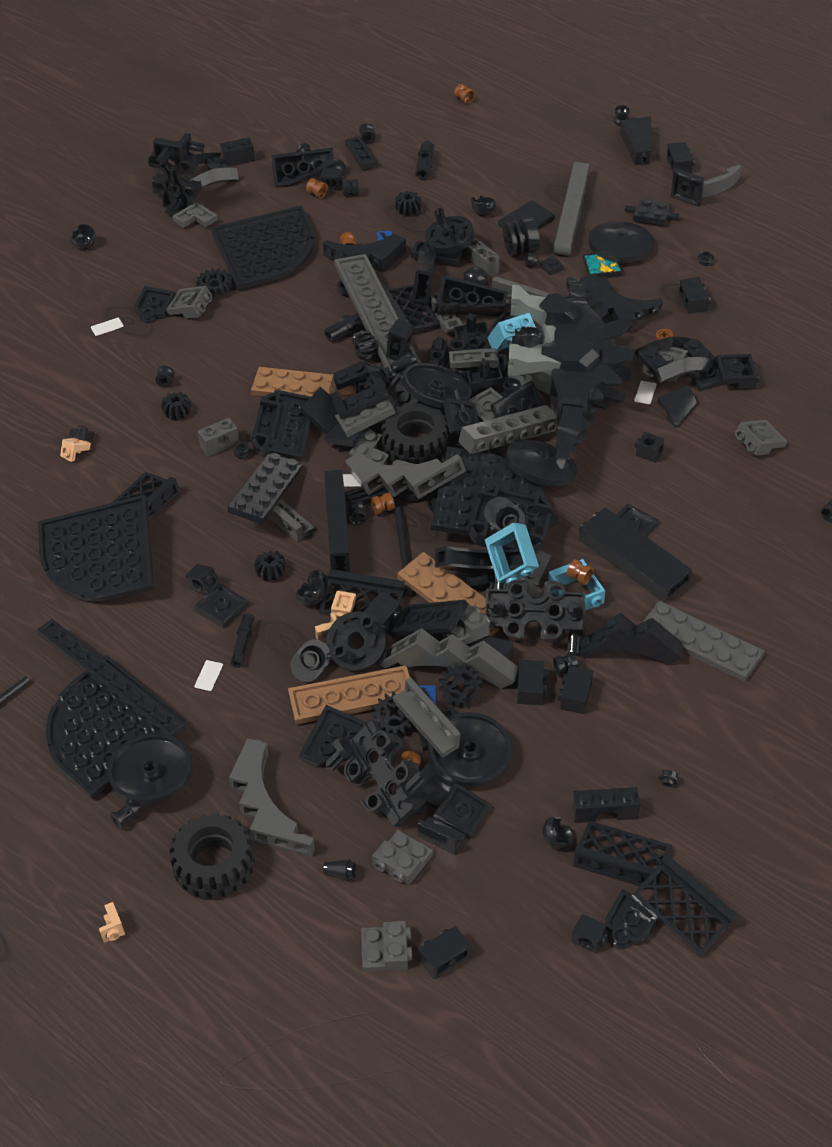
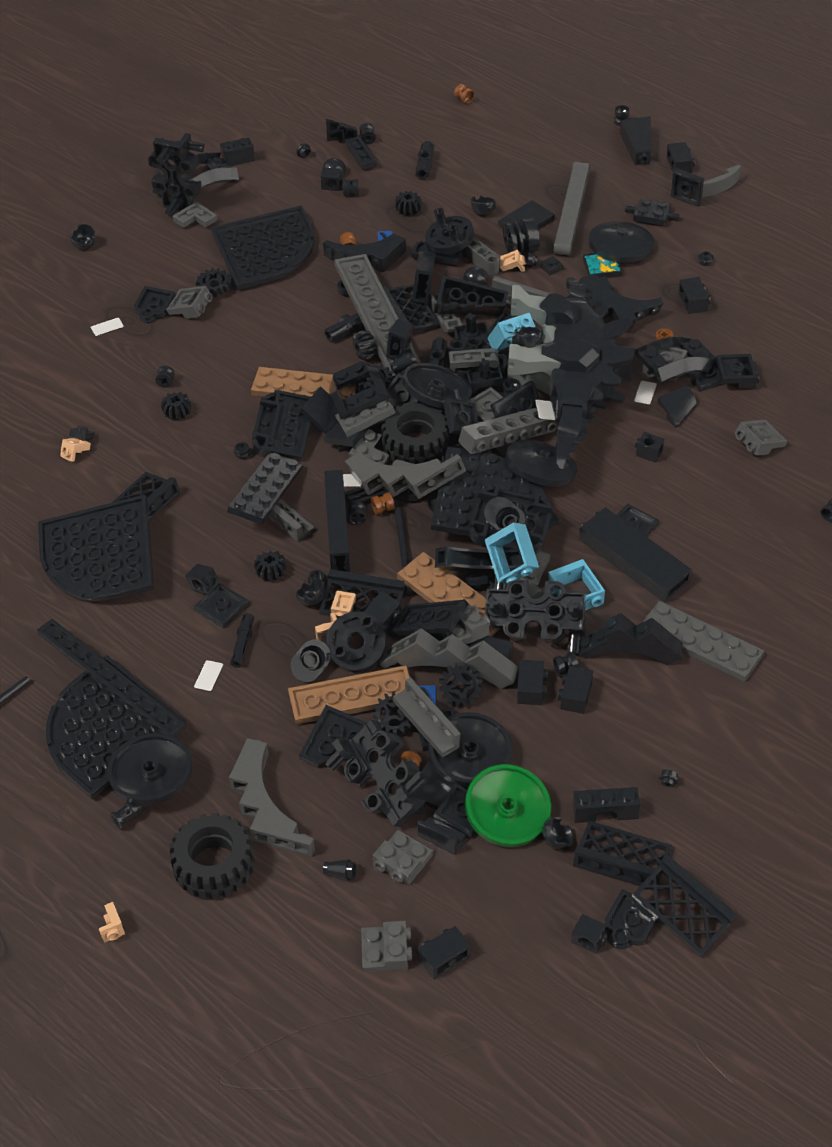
(218, 437): dark grey brick -> none
(298, 165): black wedge -> none
(314, 187): dark orange wheel -> none
(339, 131): none -> black slope
(507, 805): none -> green dish
(512, 260): none -> light nougat bracket
(545, 409): none -> white sticker
(580, 572): dark orange wheel -> none

